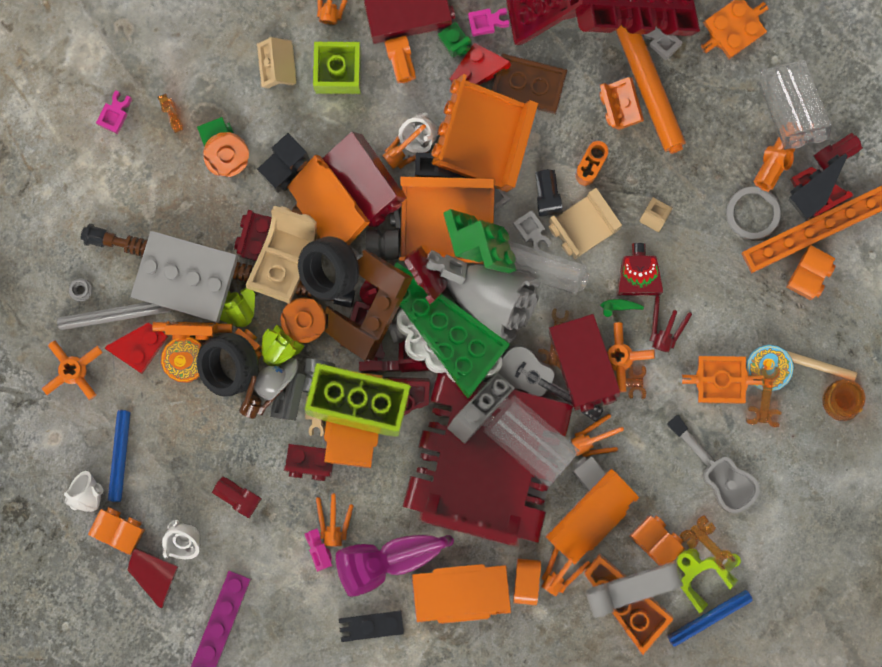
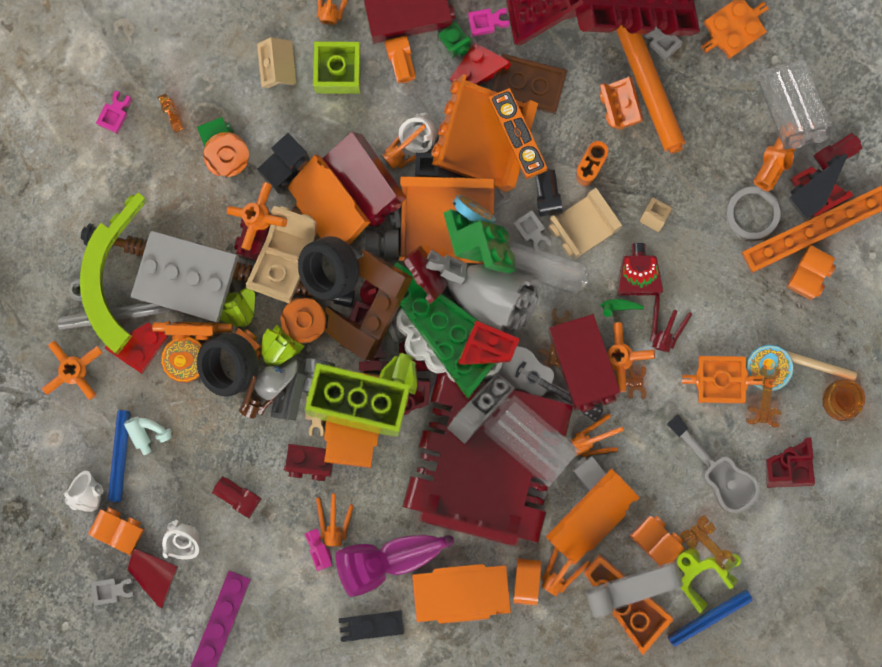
(92, 275): none -> lime arch
(108, 591): none -> light grey plate
(138, 435): none -> light aqua plant
(256, 216): none -> orange bar
(401, 370): none -> lime brick
(472, 210): none -> medium azure tile
(488, 346): none -> red wing
(518, 133): none -> tile
(791, 467): none -> dark red slope

